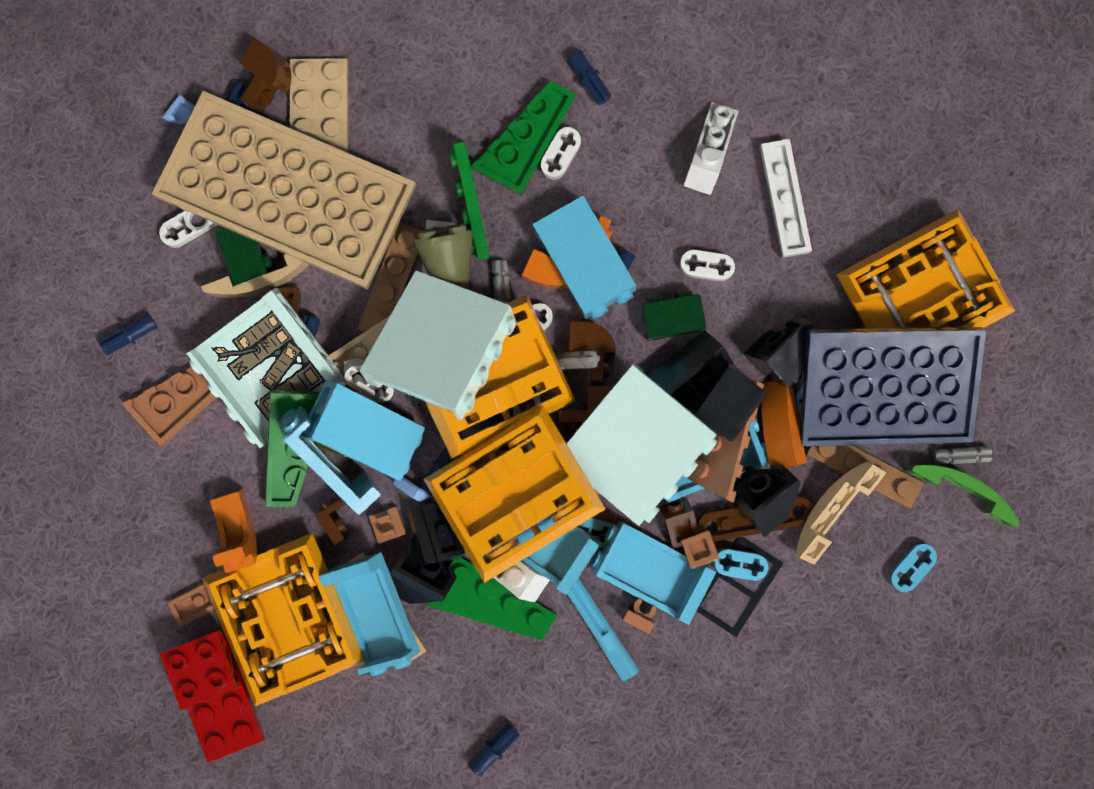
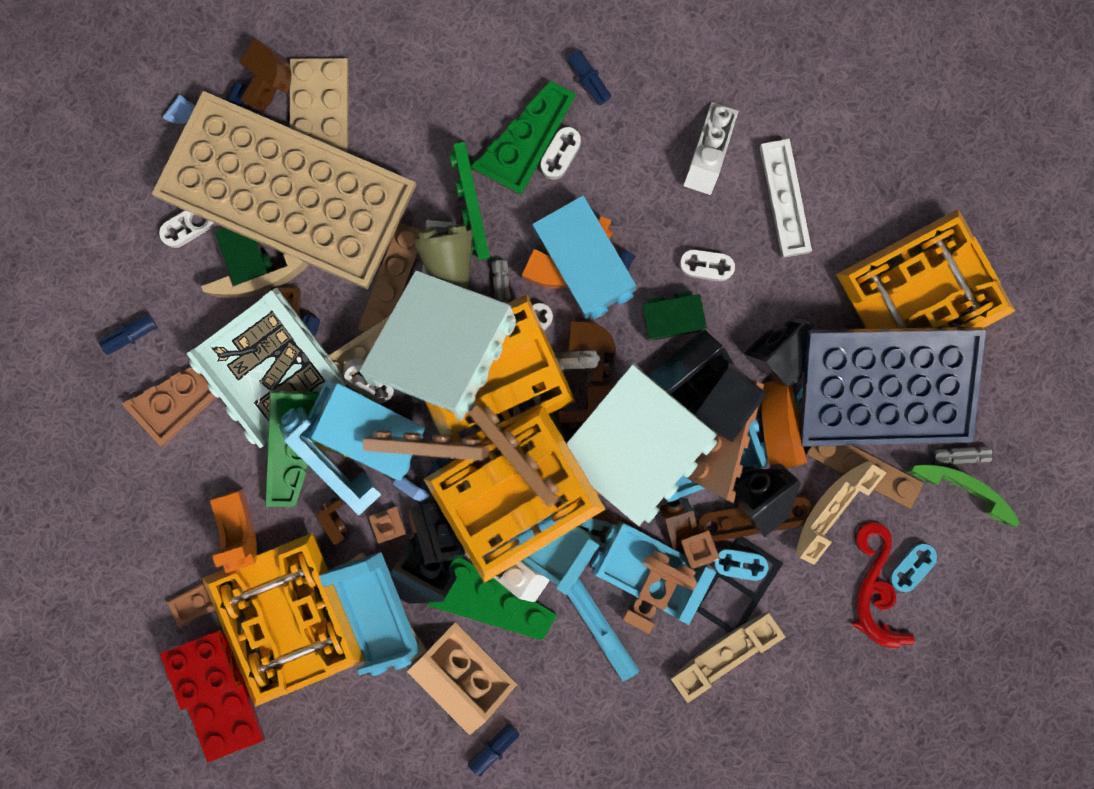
(438, 446): none -> medium nougat plate
(462, 678): none -> light nougat slope
(507, 445): none -> medium nougat plate
(660, 568): none -> nougat bracket
(726, 654): none -> tan slope
(869, 585): none -> red plant

